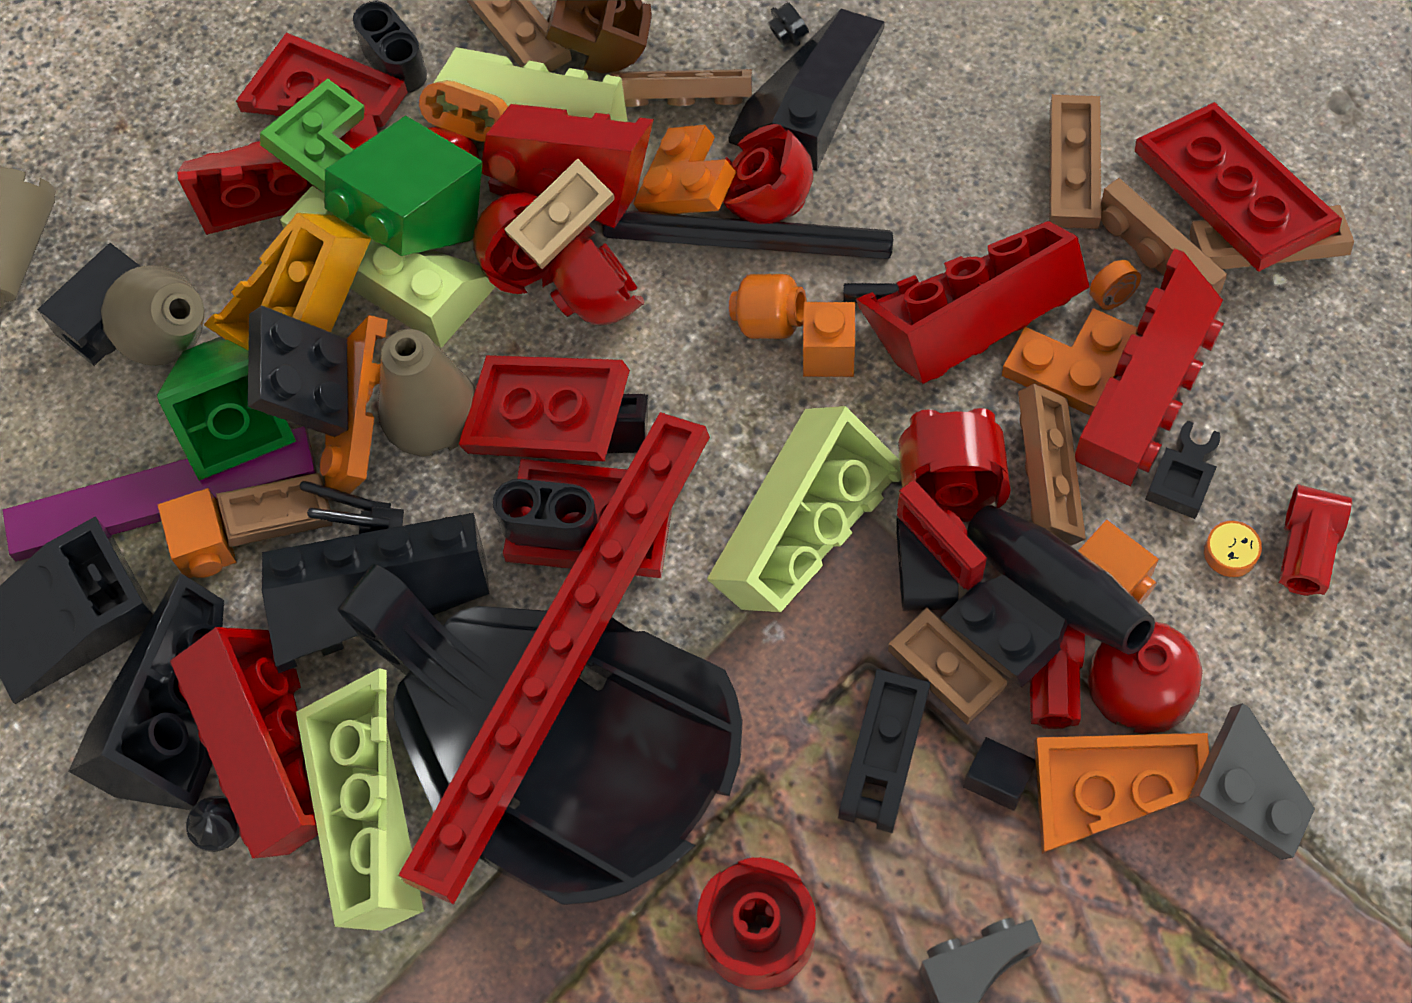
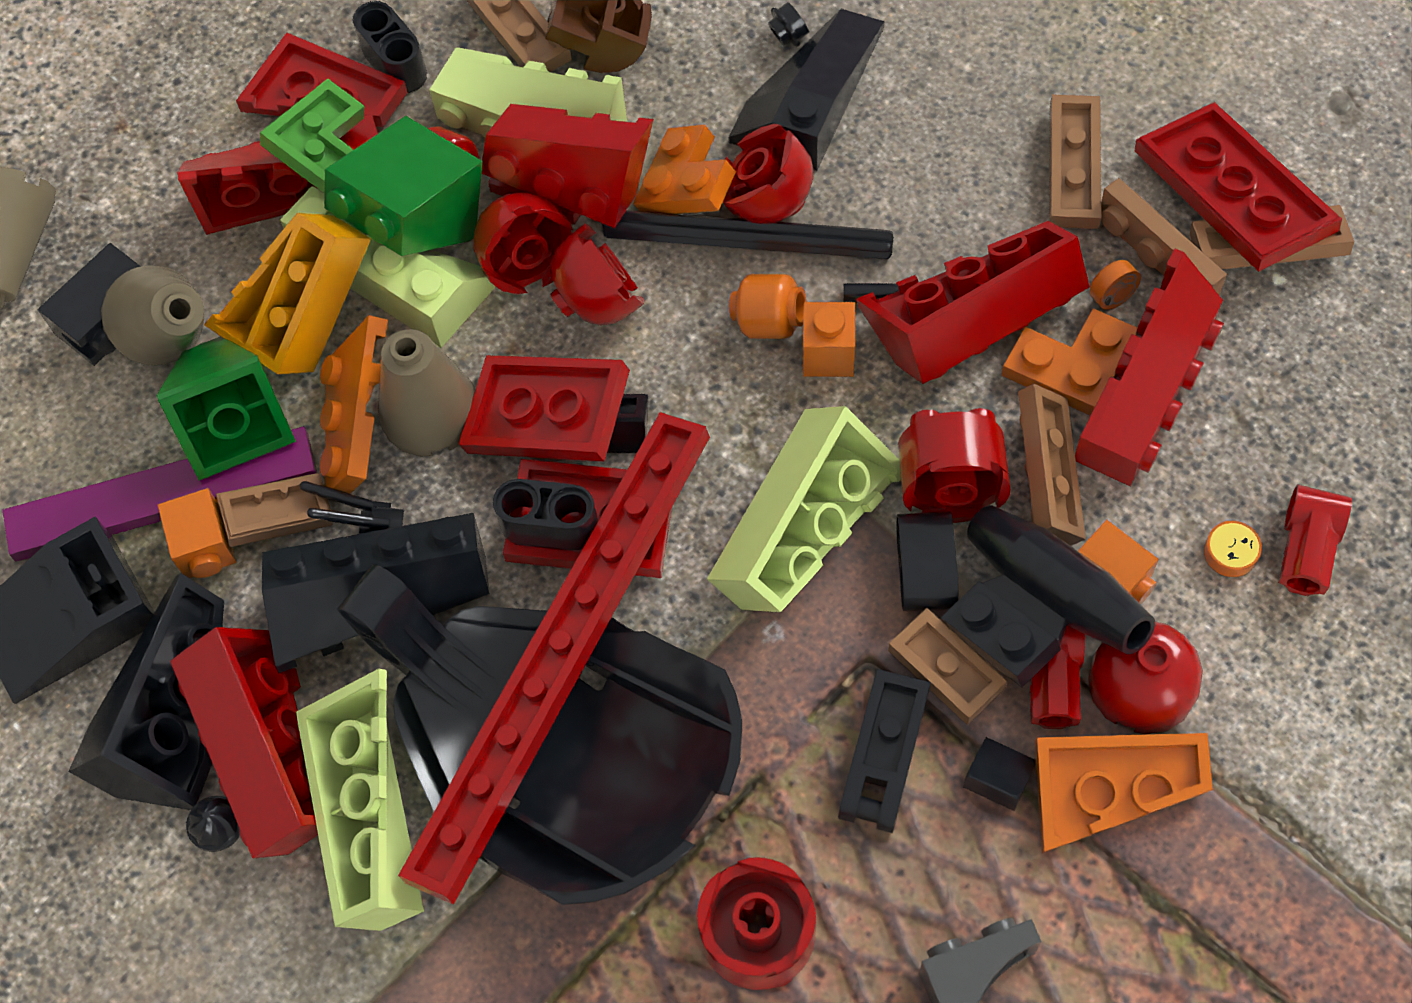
(297, 372): black plate -> none
(468, 100): orange beam -> none
(559, 213): tan plate -> none
(684, 86): medium nougat plate -> none
(941, 534): red plate -> none
(1184, 474): black plate -> none
(1252, 786): dark grey wing -> none

